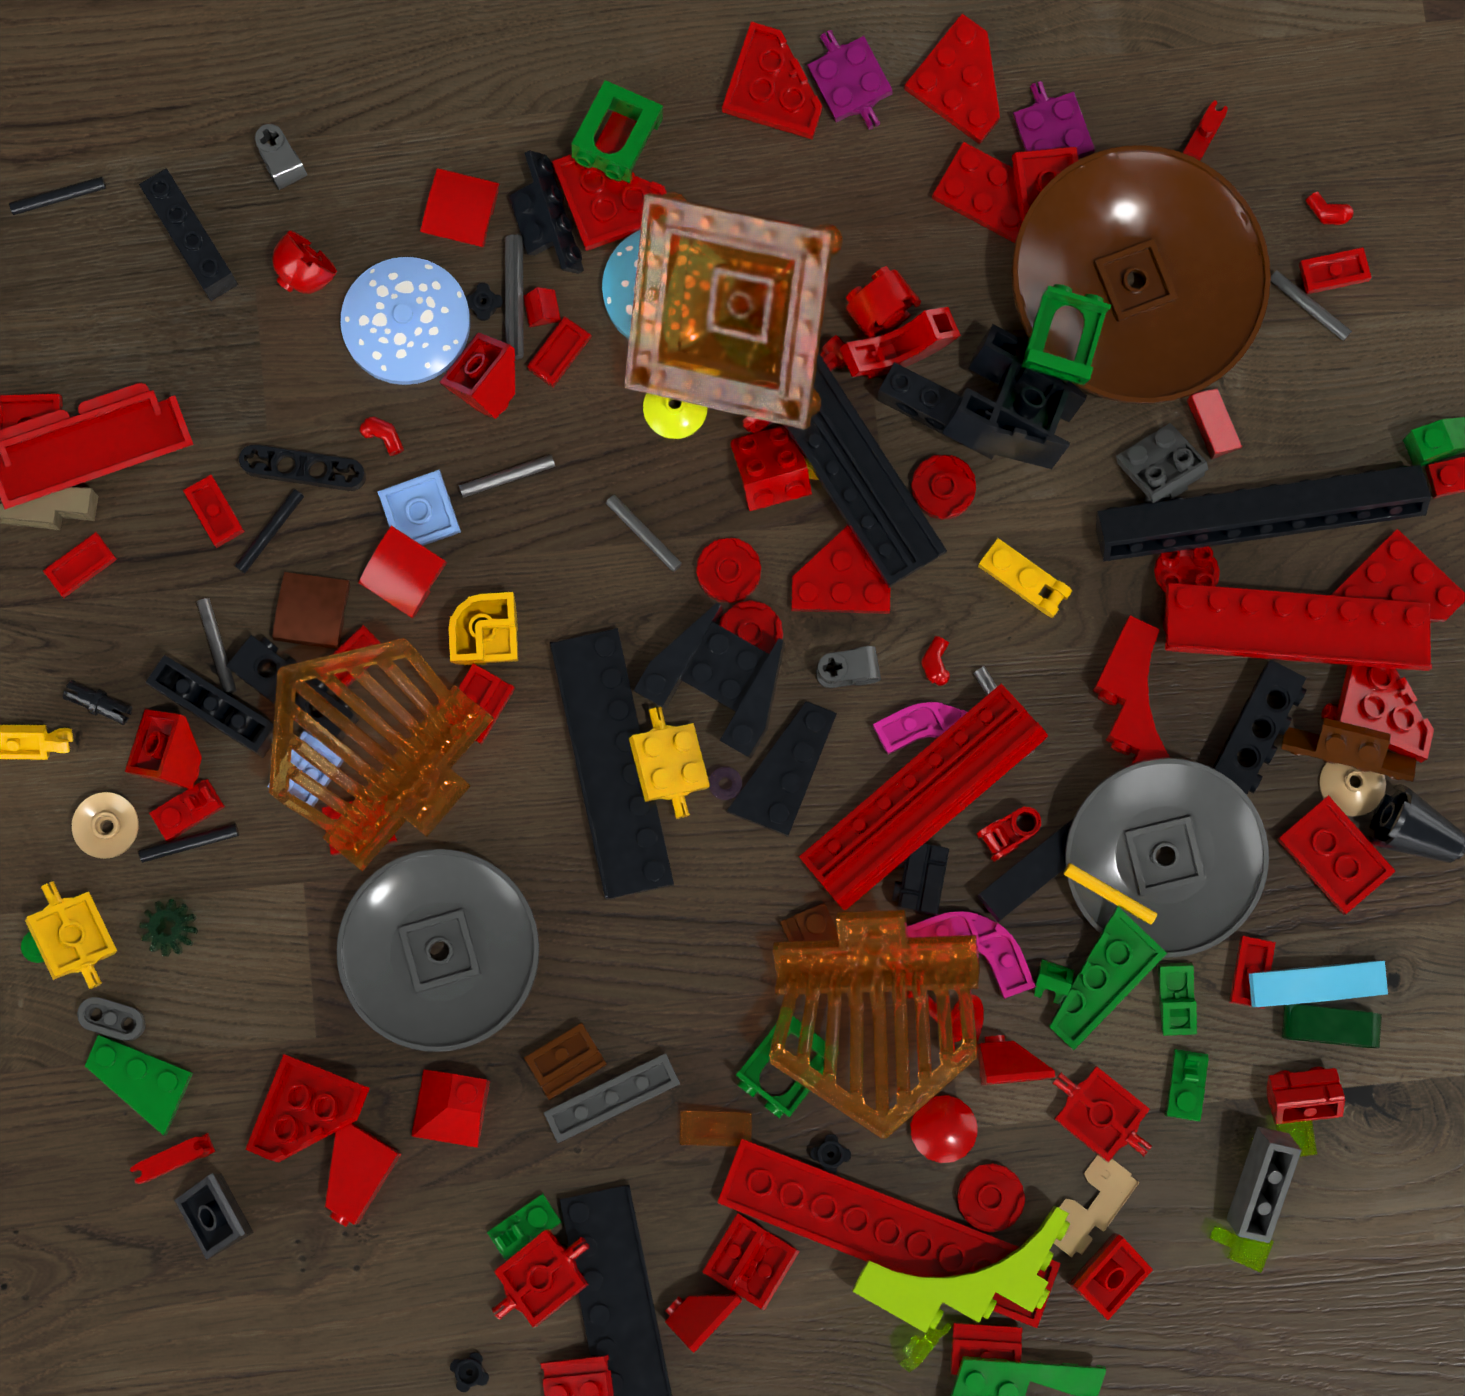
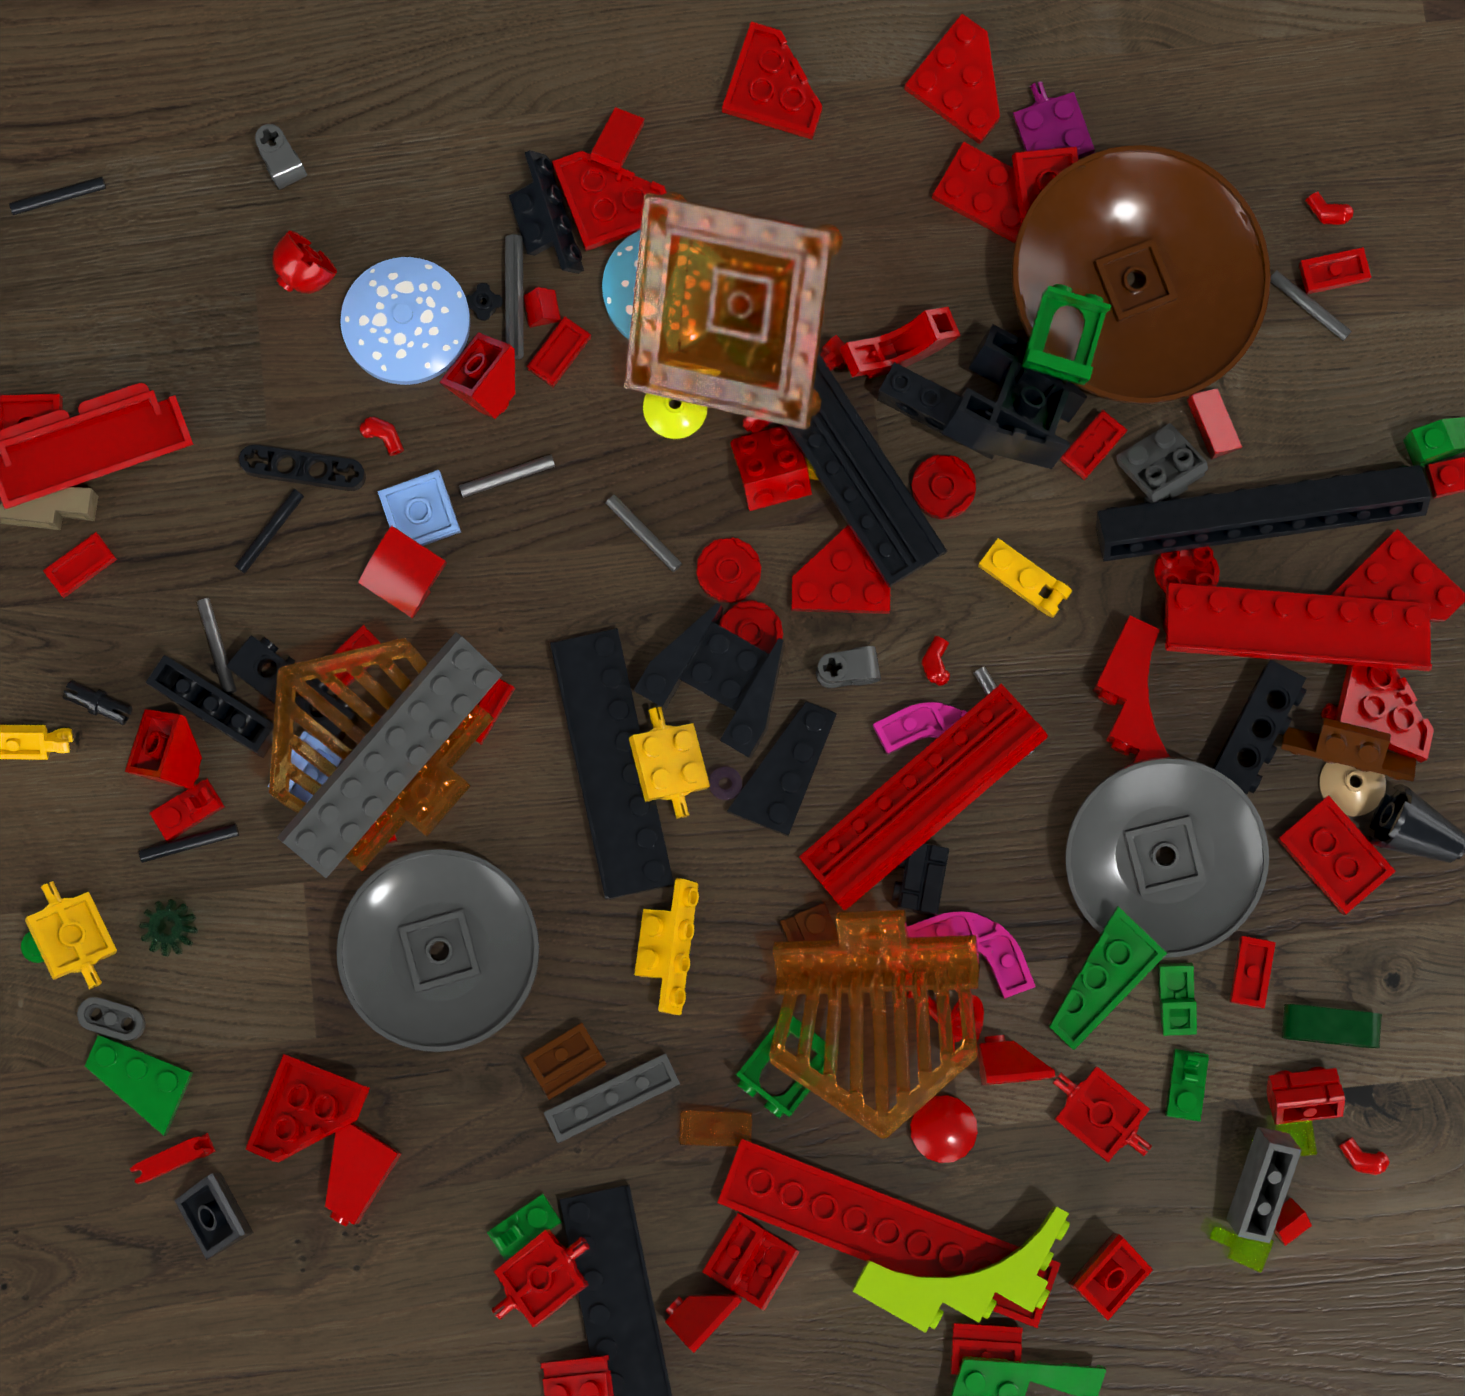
(89, 822): tan dish -> none
(188, 234): black brick -> none
(213, 511): red plate -> none
(311, 610): copper slope -> none
(390, 755): none -> dark grey plate
(451, 1108): red slope -> none
(460, 207): red slope -> none
(465, 1381): black plate -> none
(484, 630): yellow brick -> none
(627, 103): green panel -> none
(666, 945): none -> yellow bracket
(840, 1154): black plate -> none
(850, 79): magenta plate -> none
(882, 302): red brick -> none
(918, 1348): clear neon green plate -> none
(990, 1197): red tile -> none
(1008, 833): red piece -> none
(1027, 875): black slope -> none
(1053, 978): green tile -> none
(1093, 445): none -> red plate
(1110, 893): yellow bar -> none
(1114, 1187): tan piece -> none
(1205, 131): red piece -> none
(1291, 1222): none -> red slope
(1318, 983): medium azure slope -> none
(1362, 1161): none -> red arm

